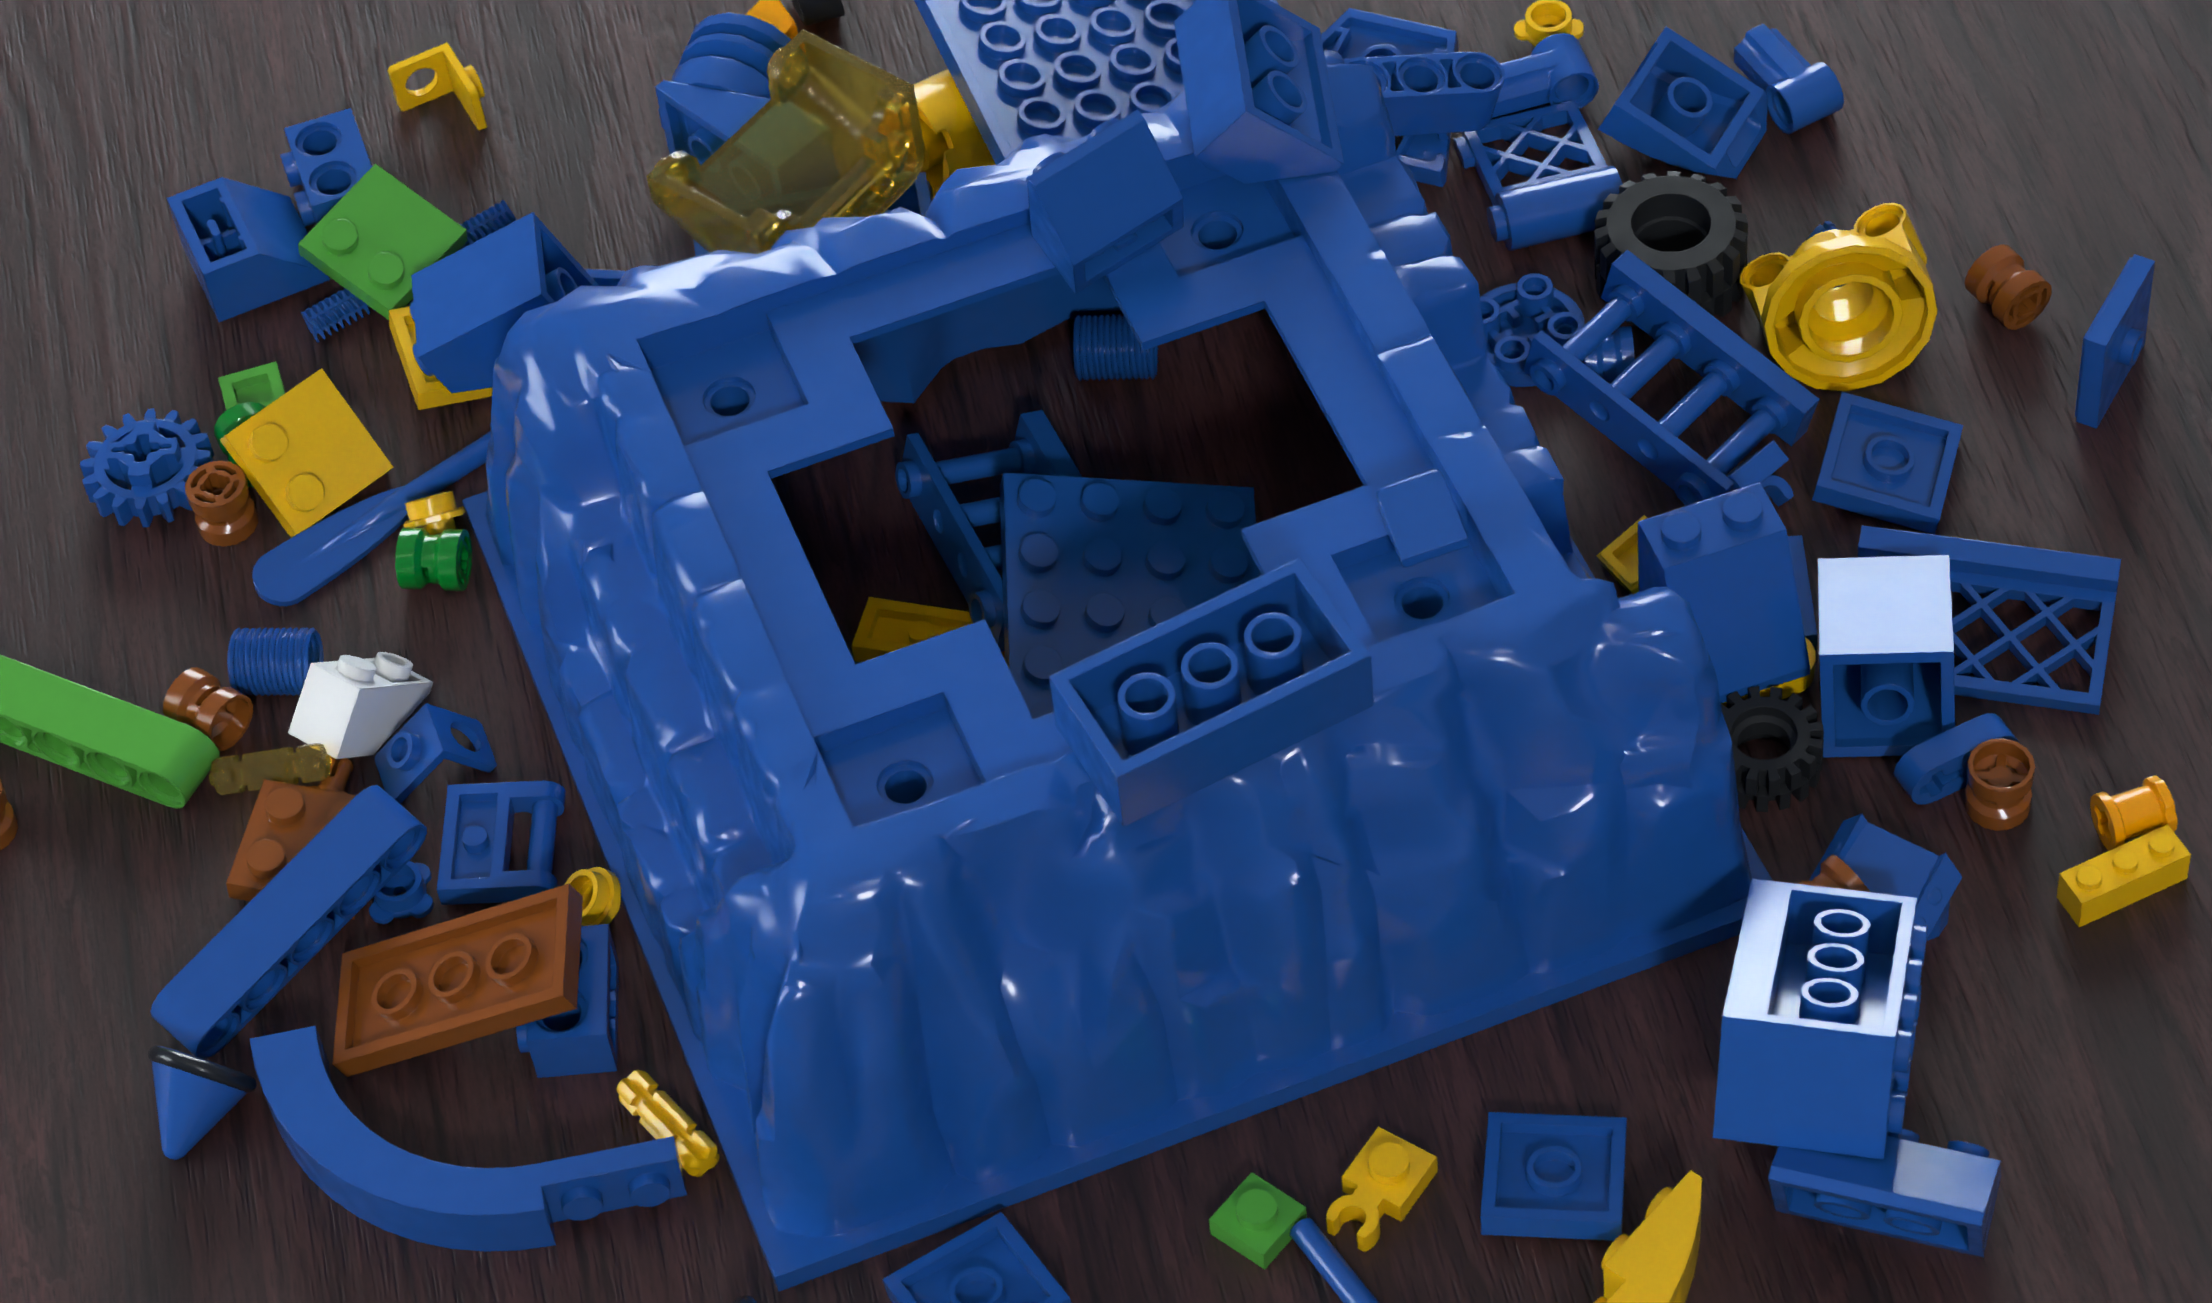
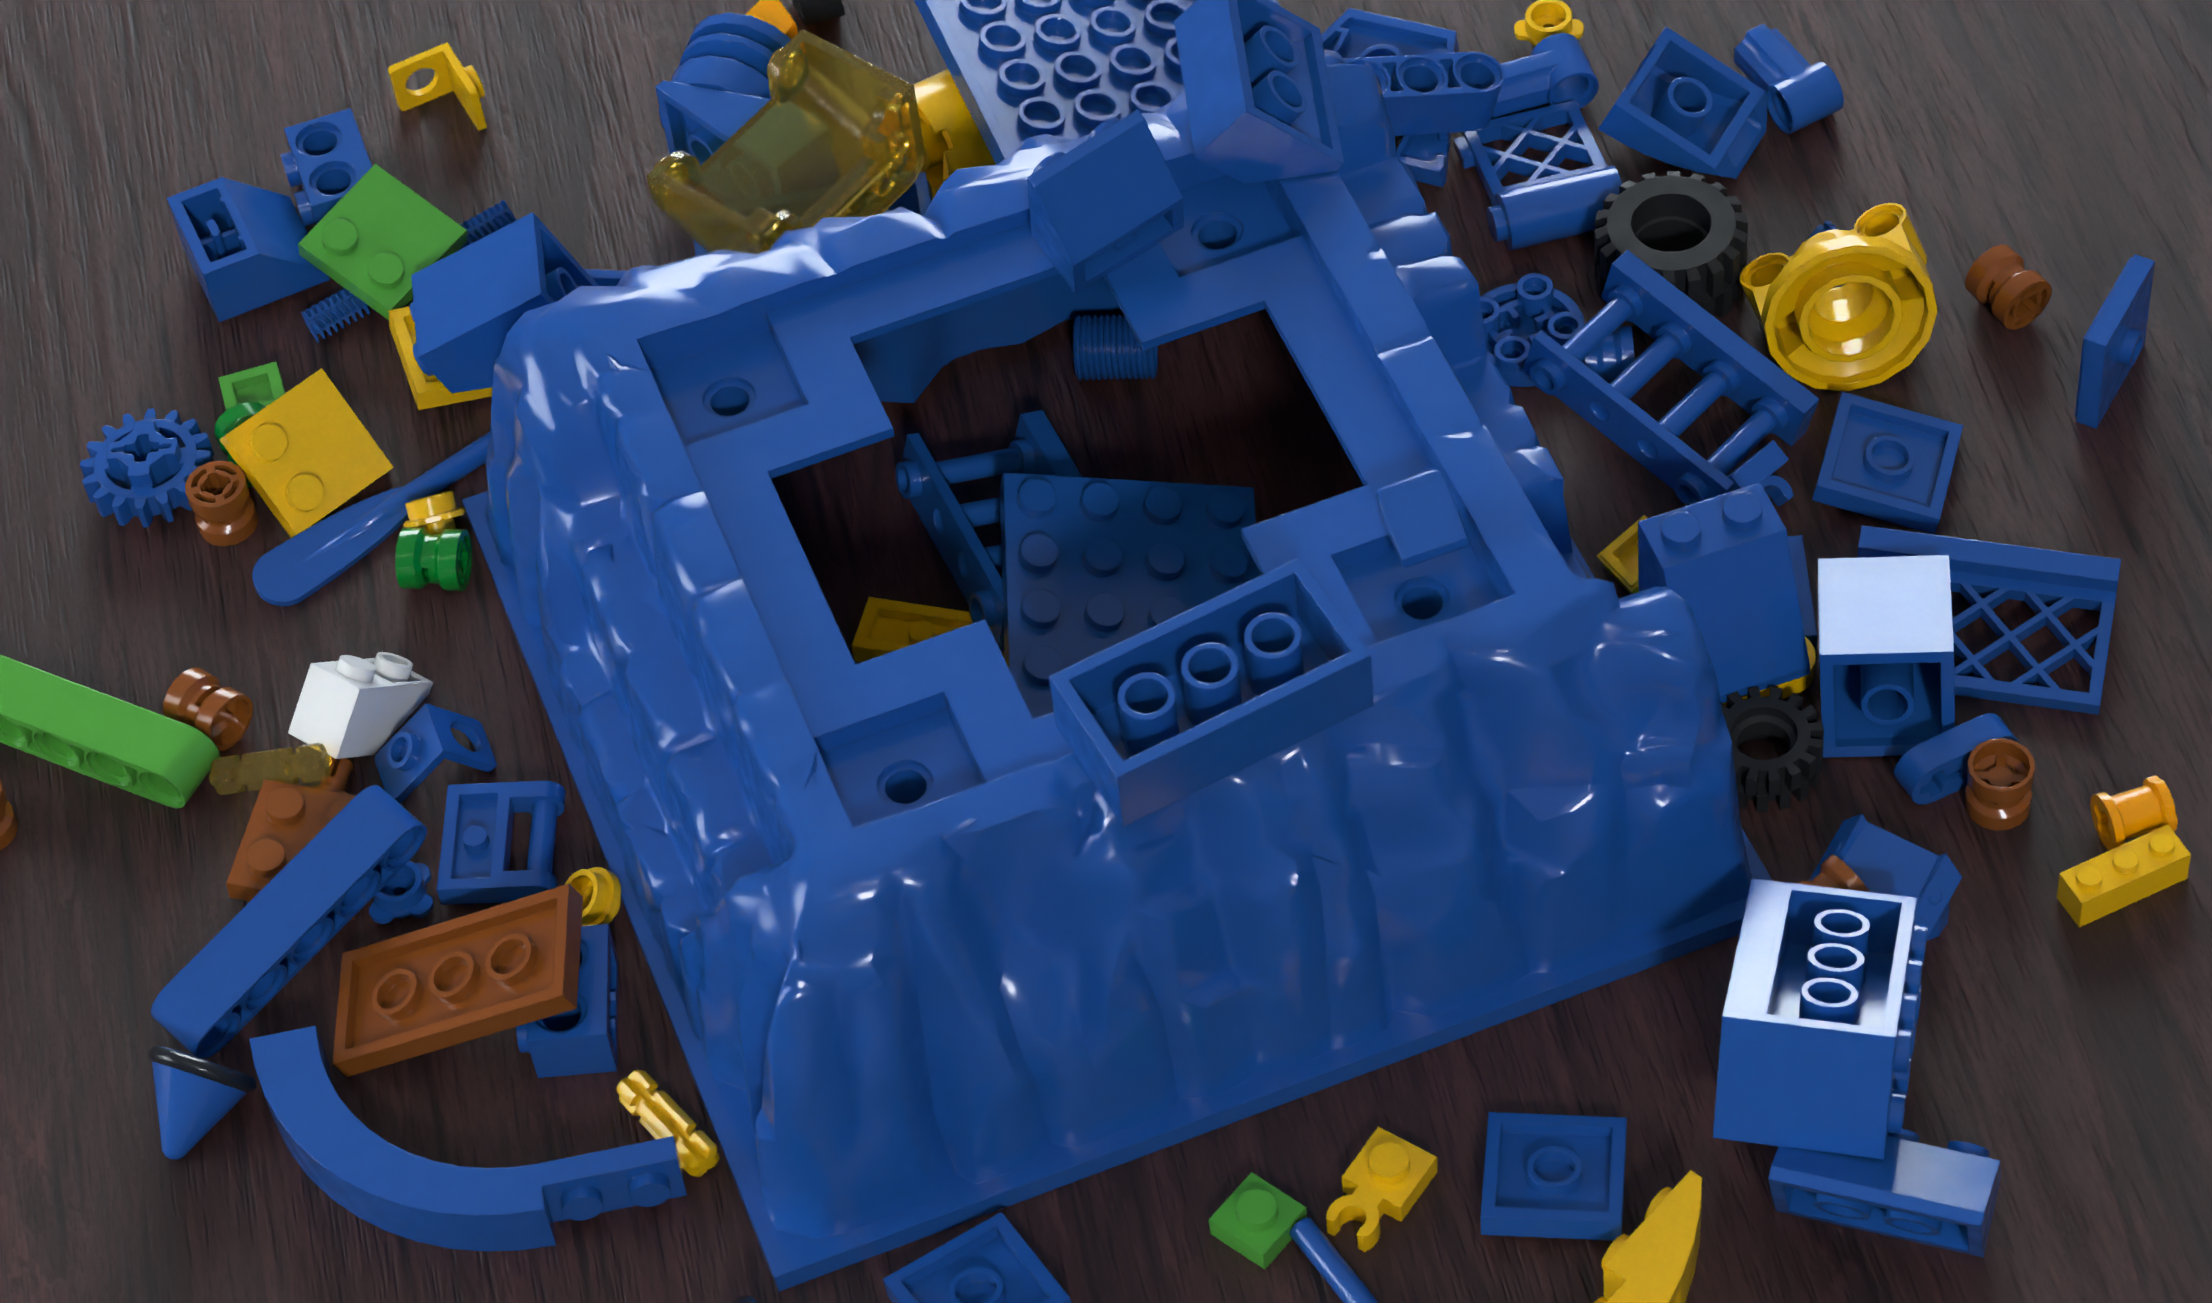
(272, 659): blue piece -> none

